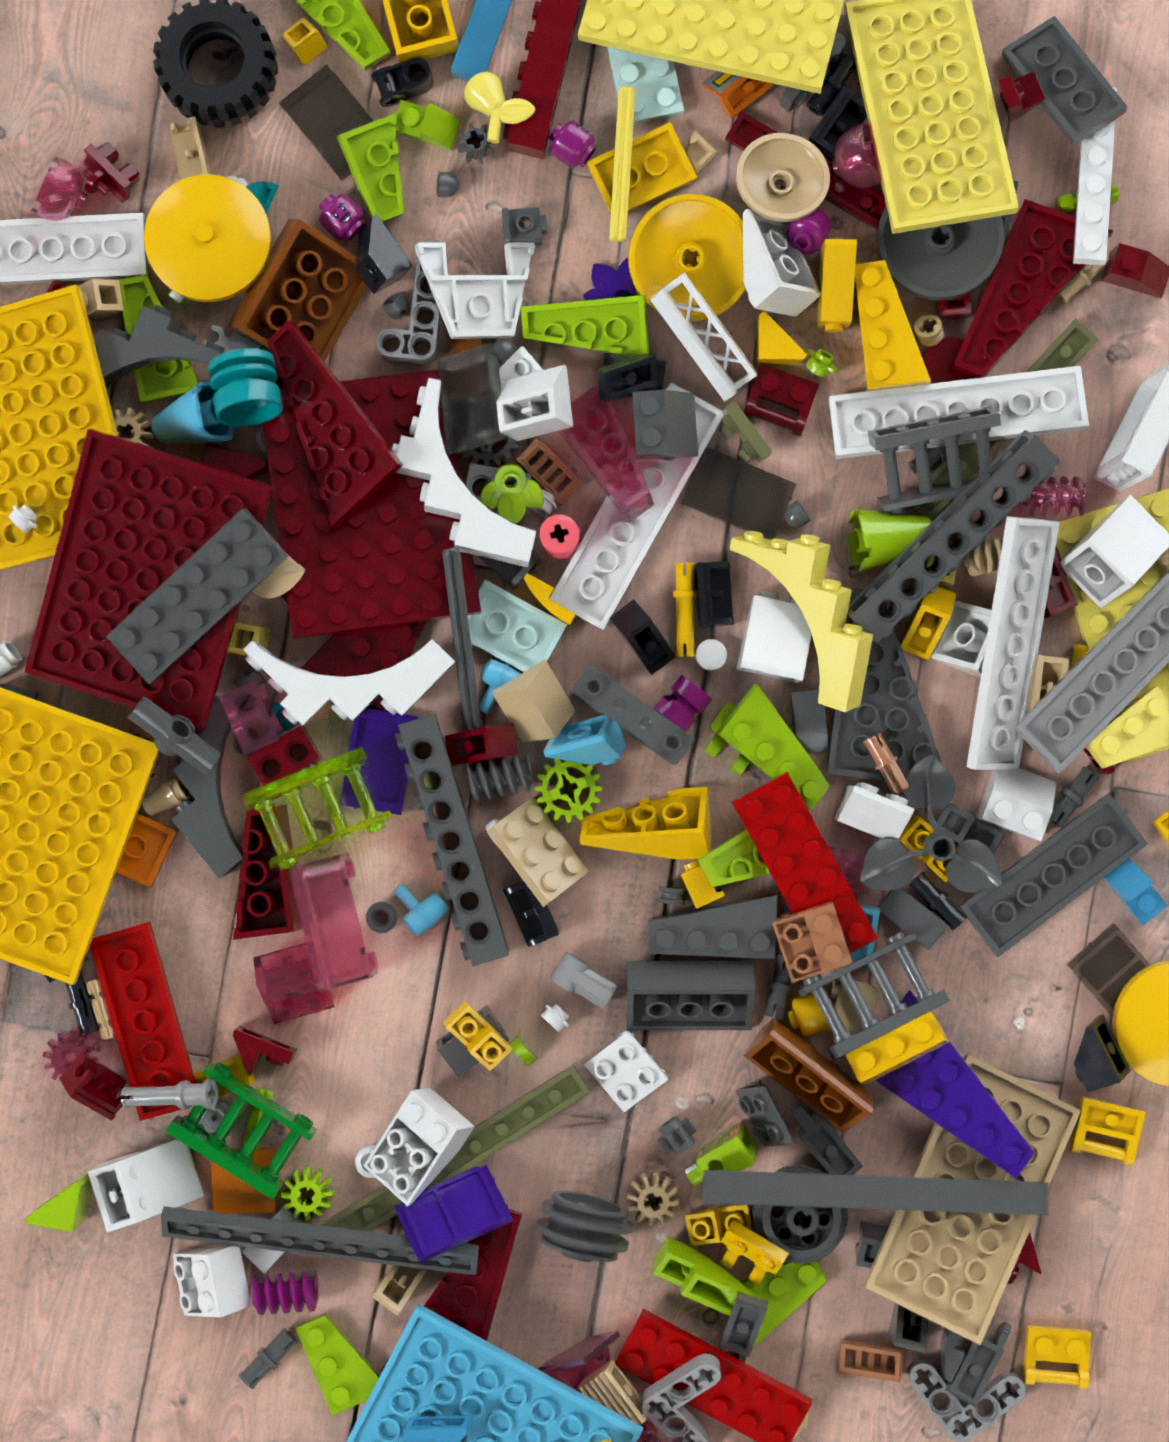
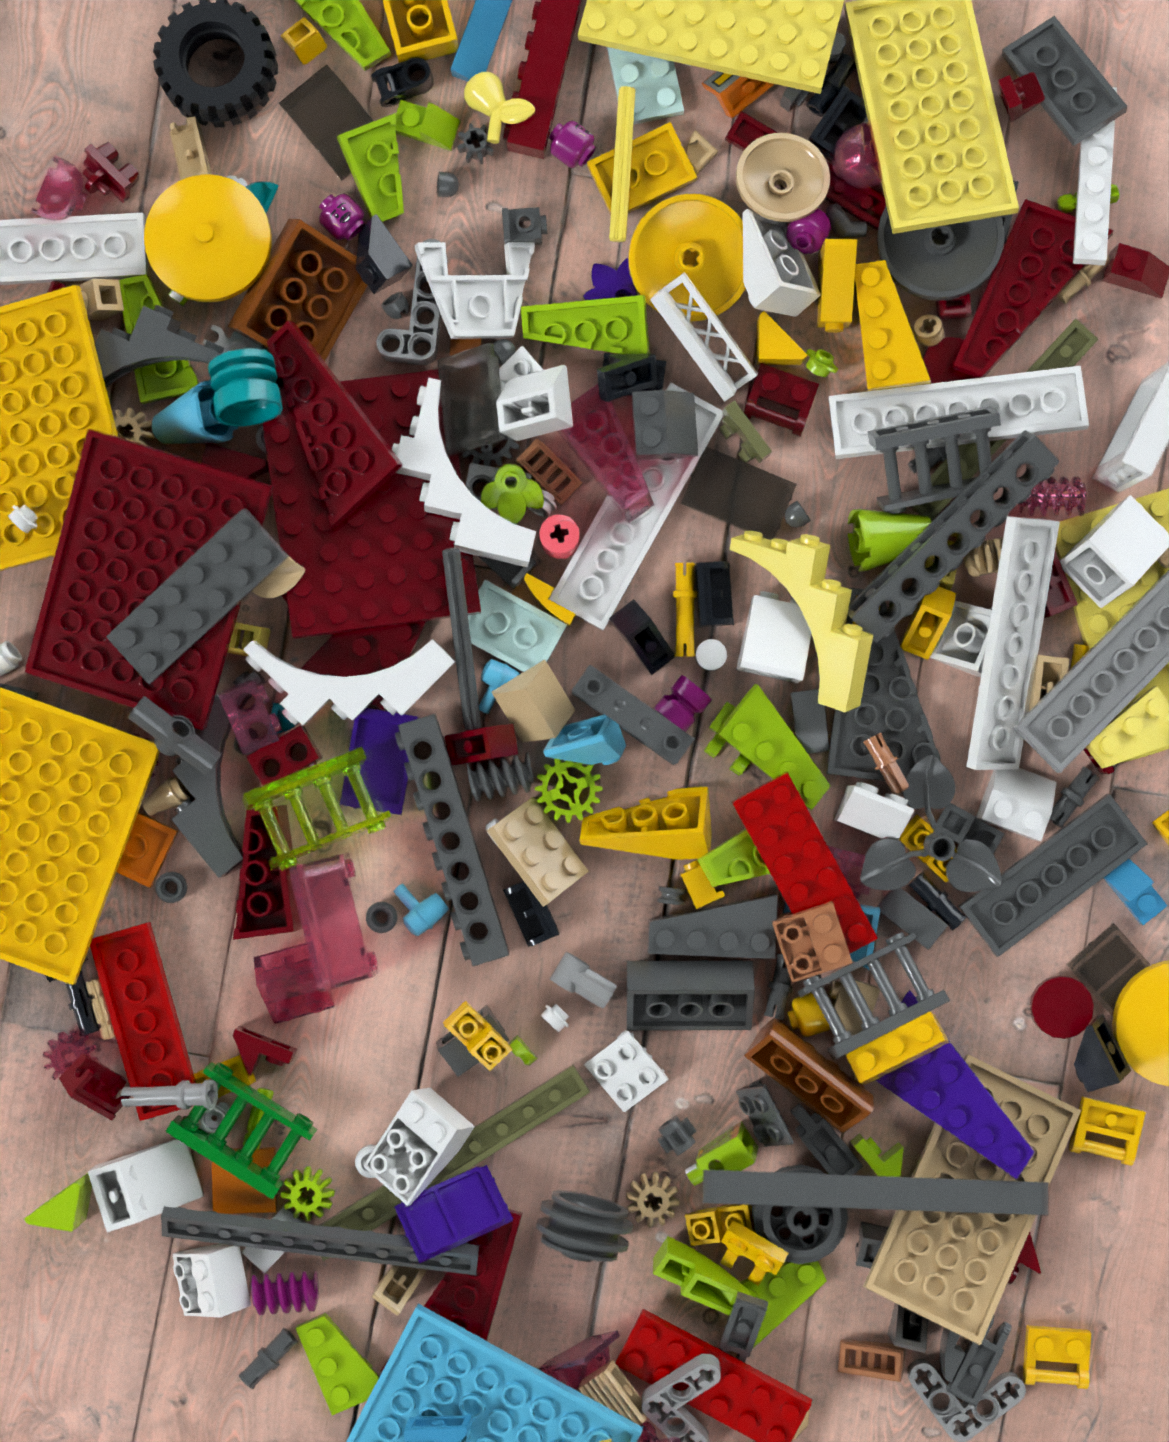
(161, 887): none -> dark grey plate
(842, 225): none -> dark grey arm
(888, 1164): none -> lime slope
(1061, 1007): none -> dark red tile

